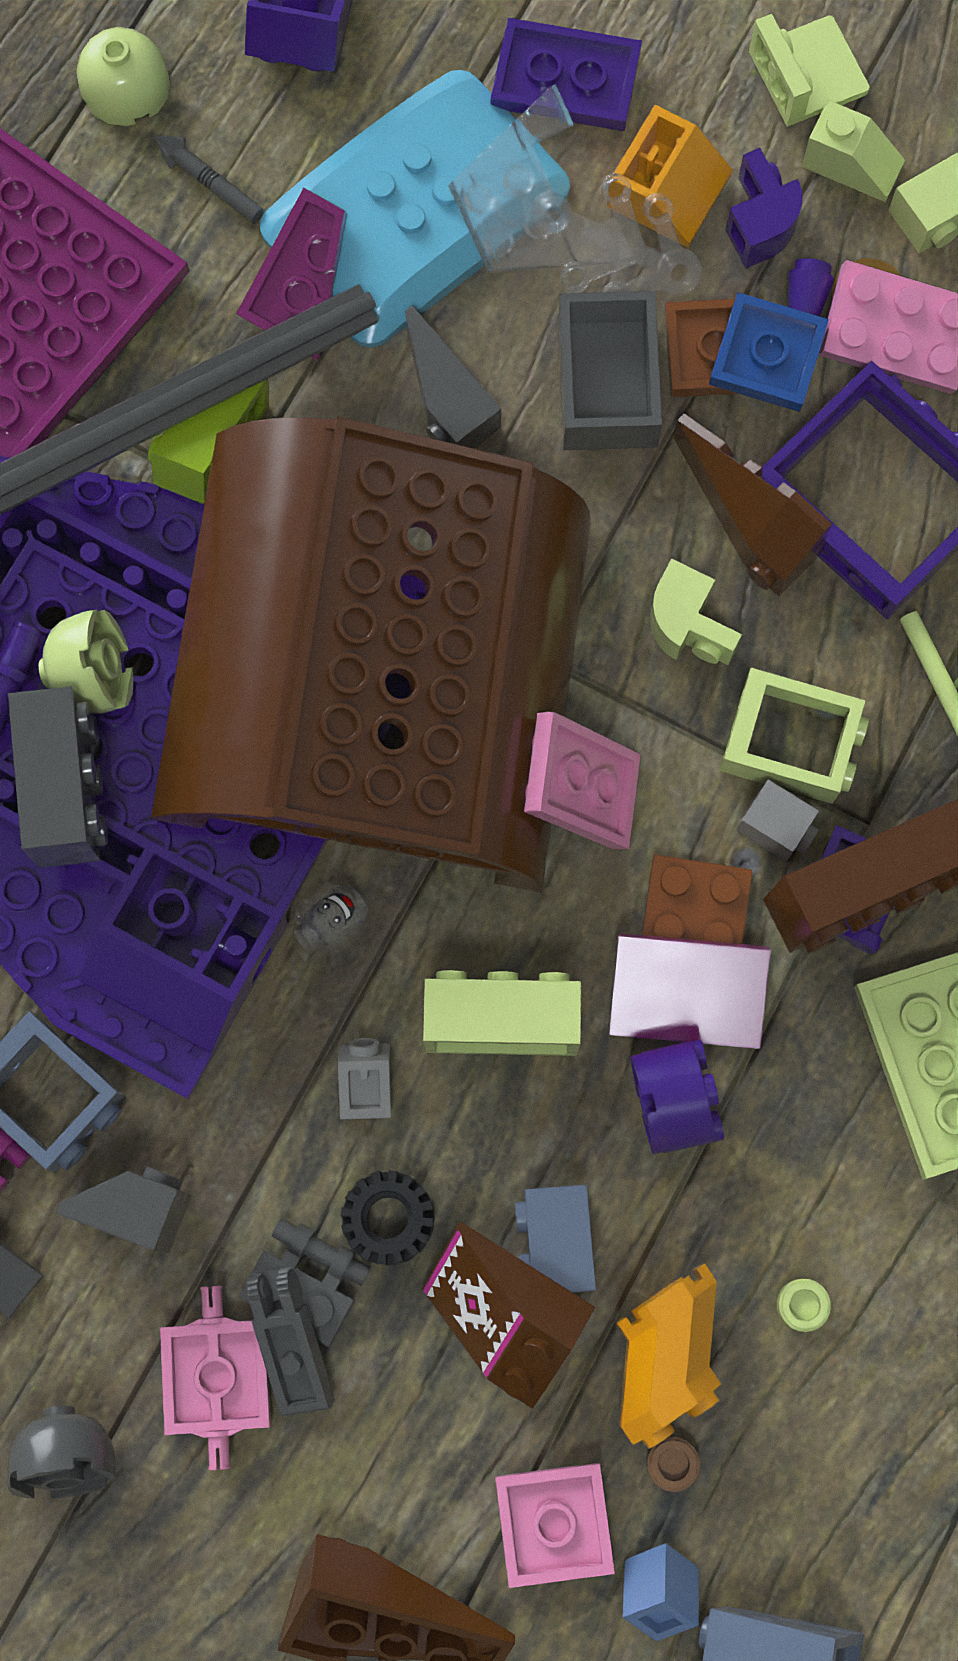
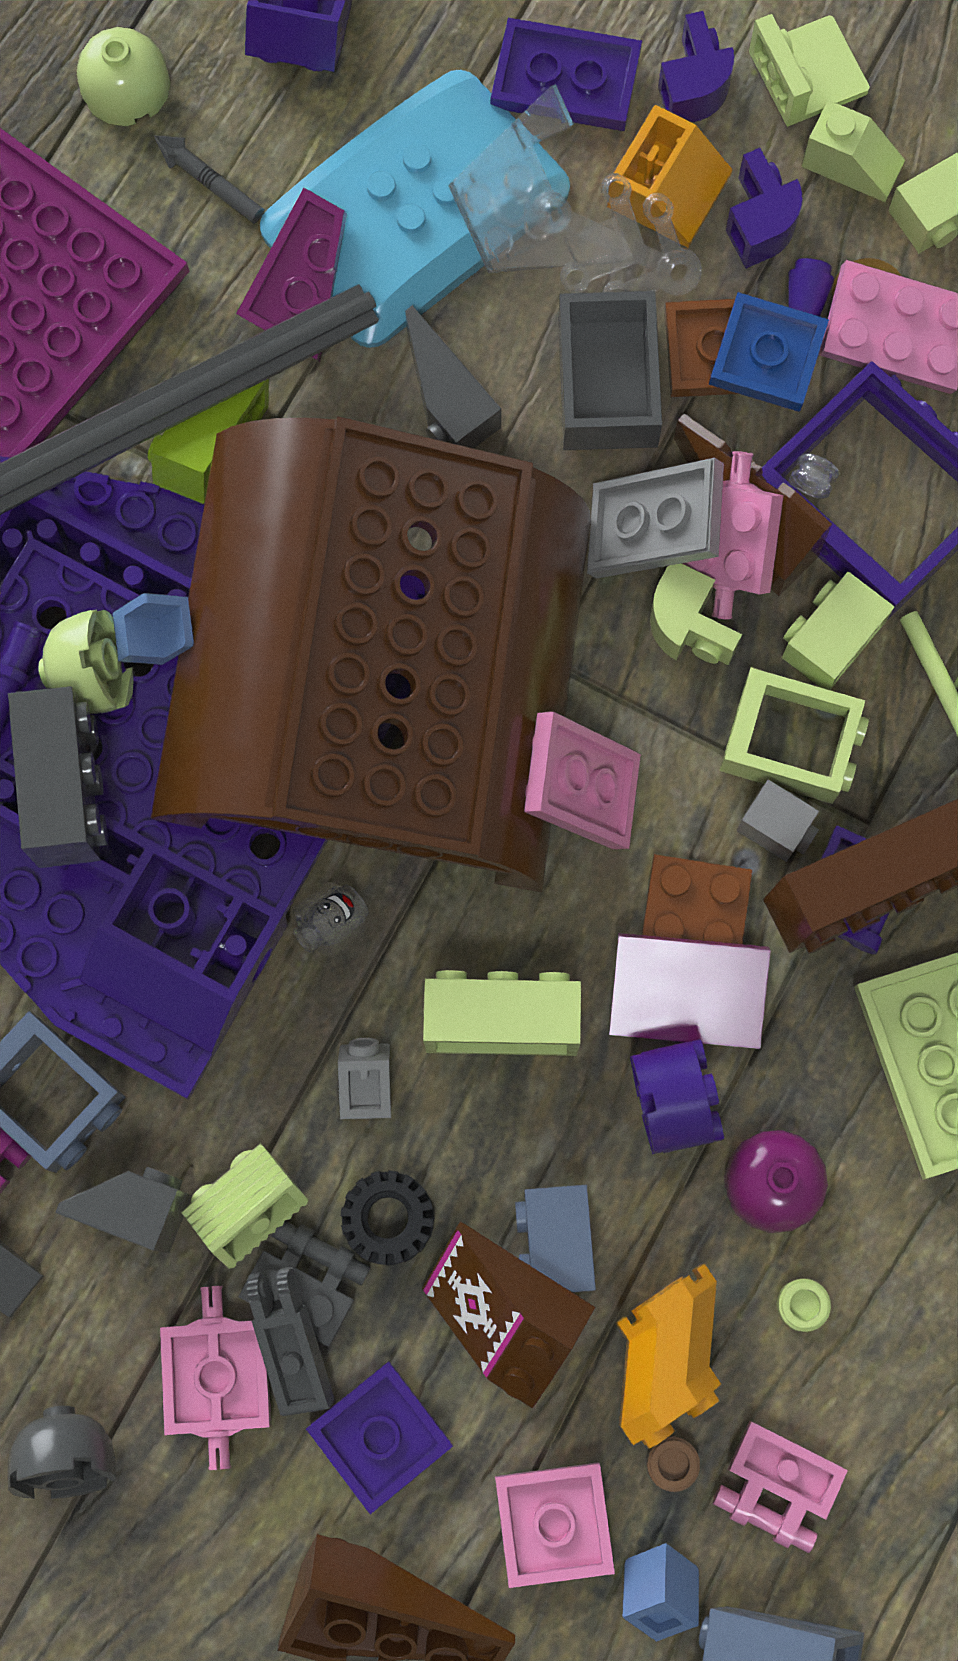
(153, 629): none -> medium blue panel
(244, 1205): none -> yellowish green brick
(379, 1437): none -> dark purple plate
(656, 519): none -> light grey tile
(700, 81): none -> dark purple brick
(746, 538): none -> bright pink plate
(776, 1181): none -> magenta cylinder
(787, 1471): none -> bright pink plate
(814, 476): none -> clear bush
(837, 630): none -> yellowish green brick

